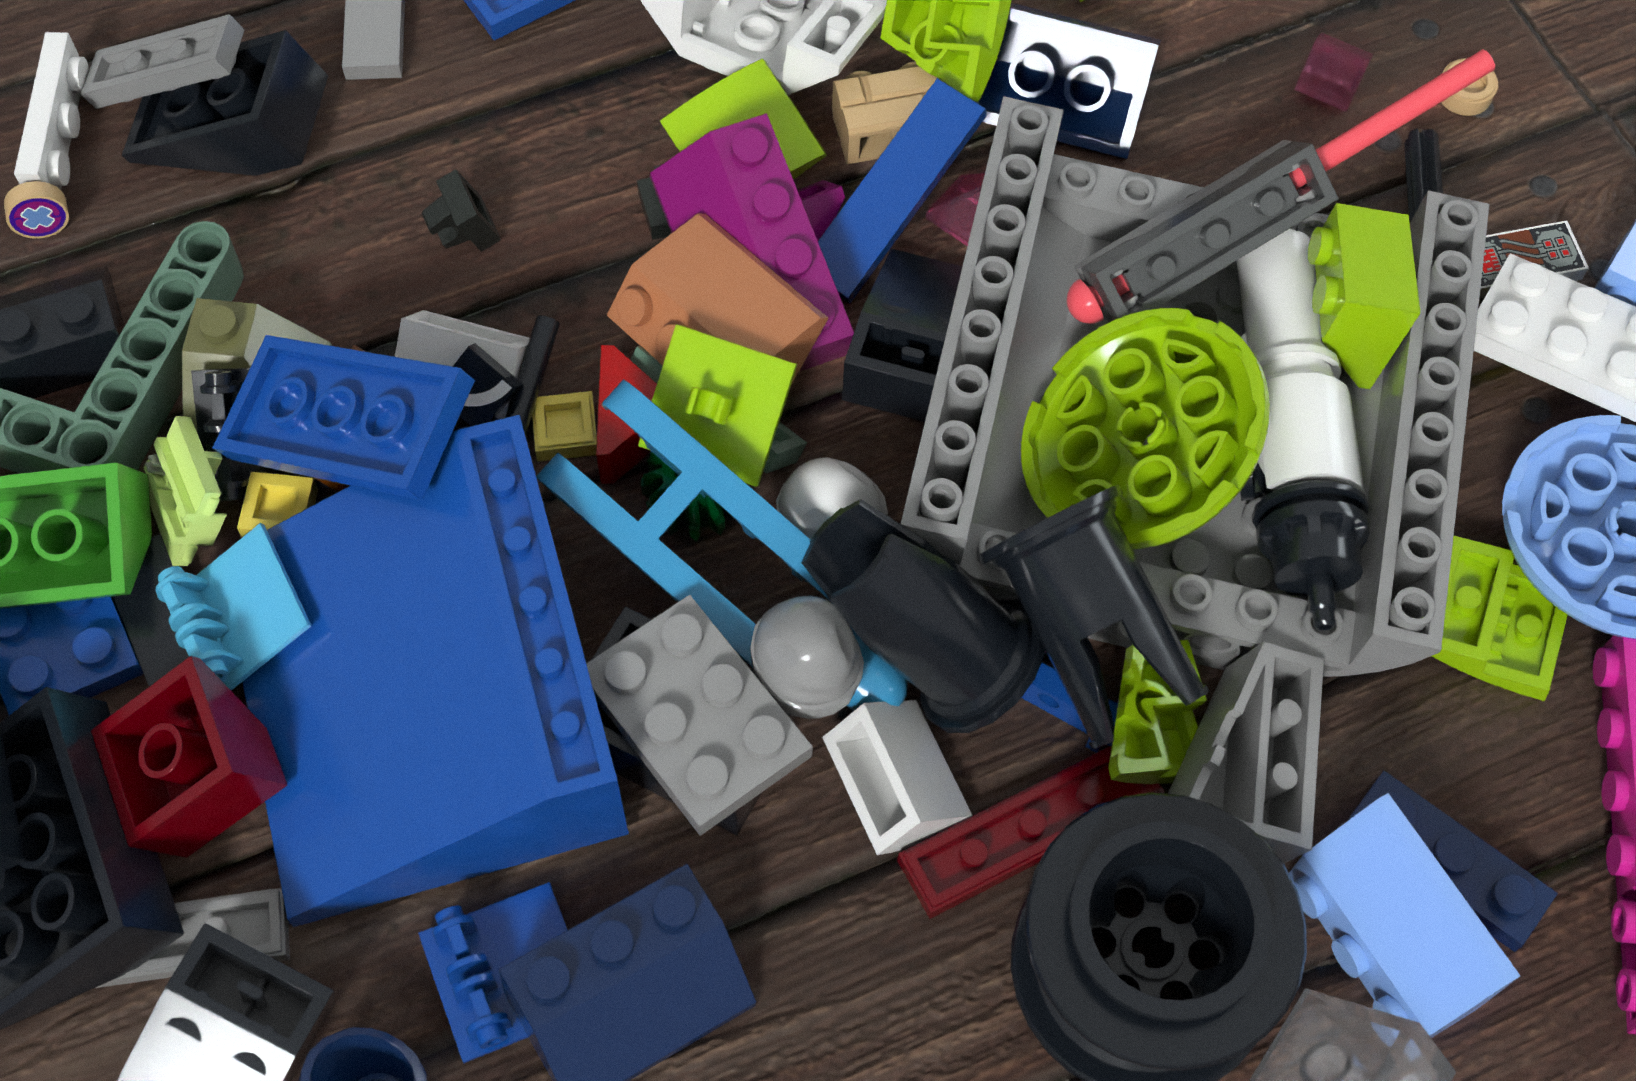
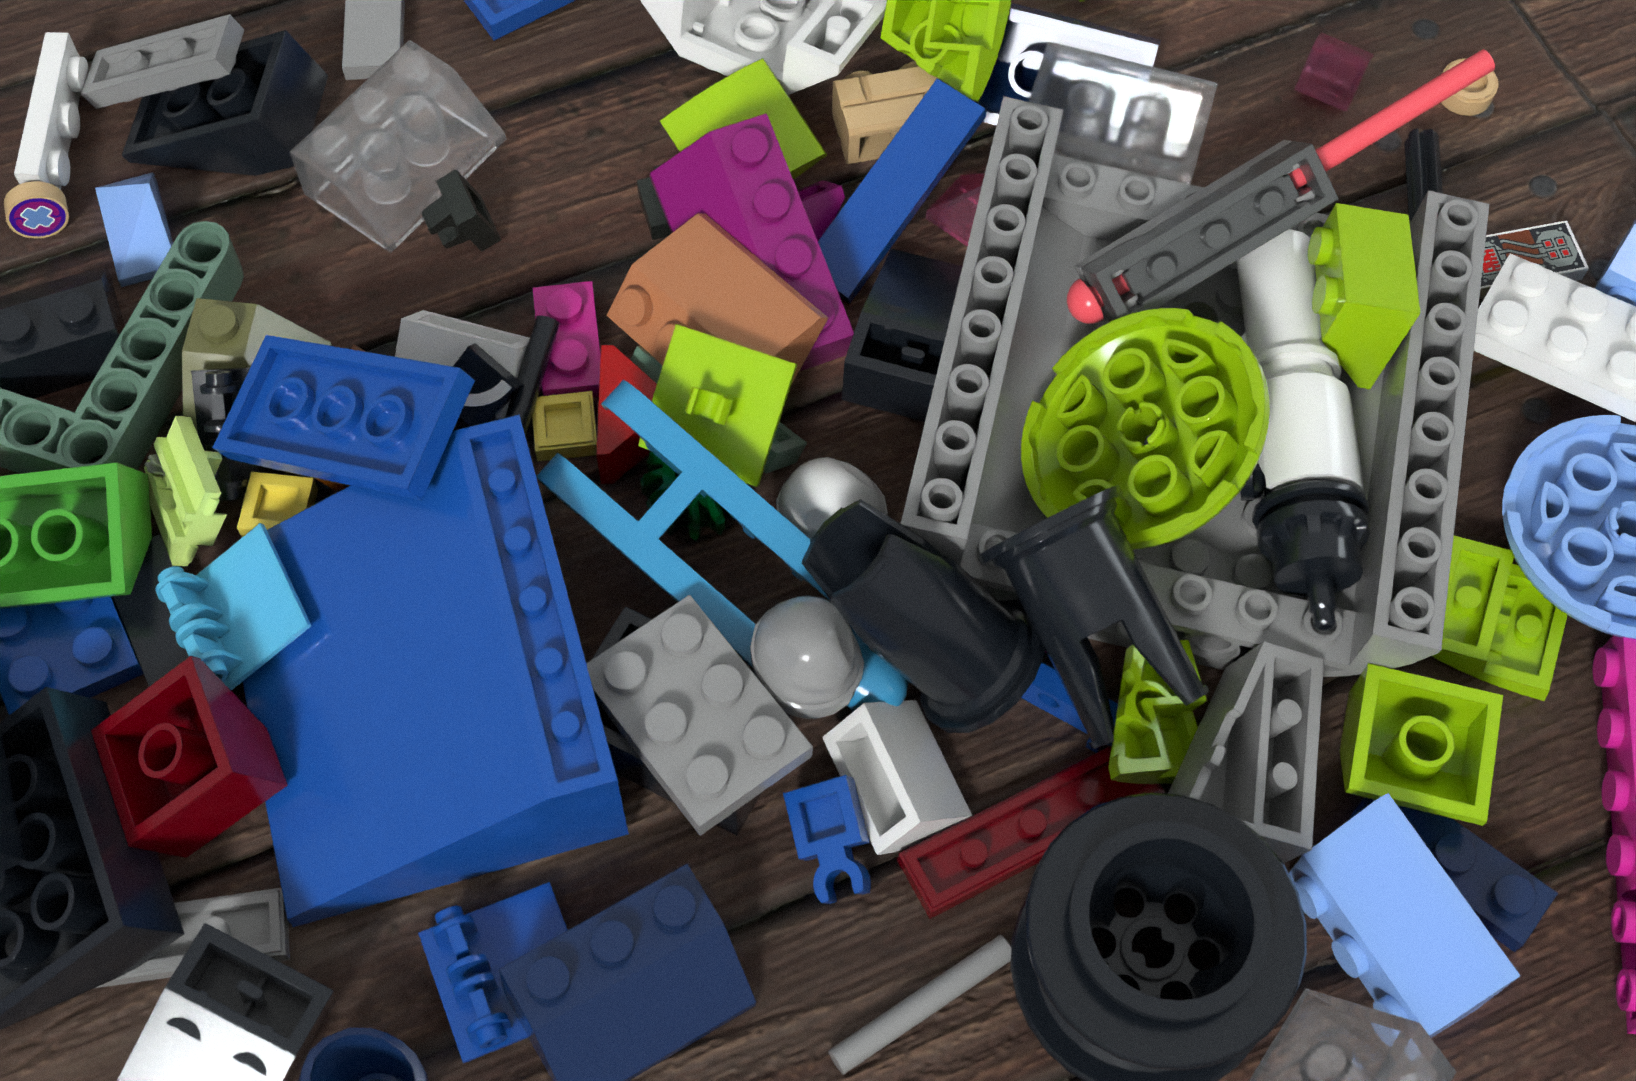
(135, 227): none -> light blue slope
(391, 142): none -> clear slope
(576, 350): none -> dark pink plate
(827, 826): none -> blue plate
(920, 1004): none -> light grey bar
(1124, 112): none -> clear slope
(1421, 743): none -> lime slope

